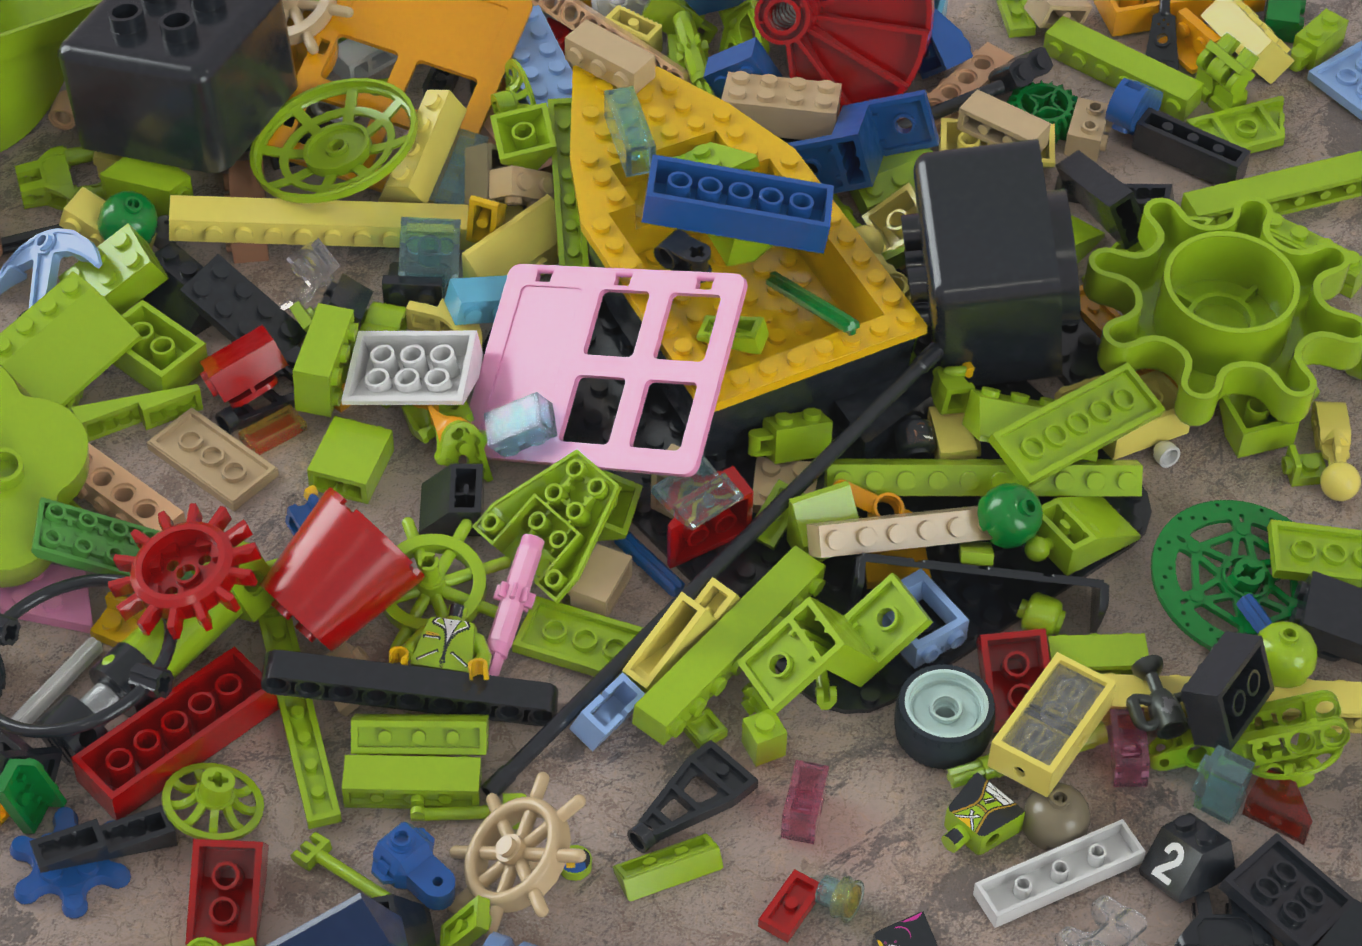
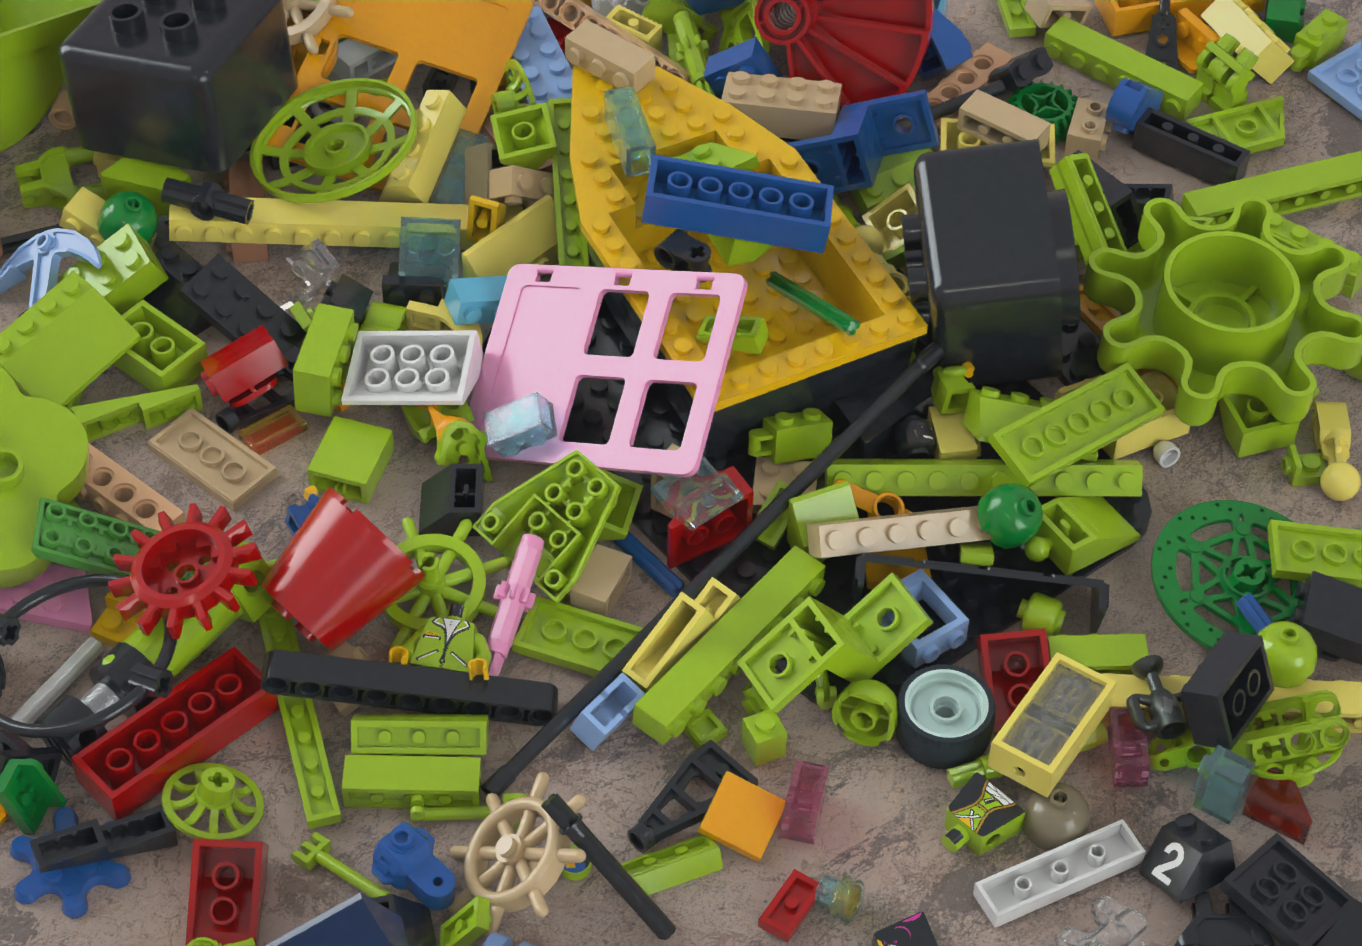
(207, 201): none -> black piece
(576, 830): none -> black axle
(742, 816): none -> light orange tile
(866, 712): none -> lime cylinder
(1090, 212): none -> lime brick

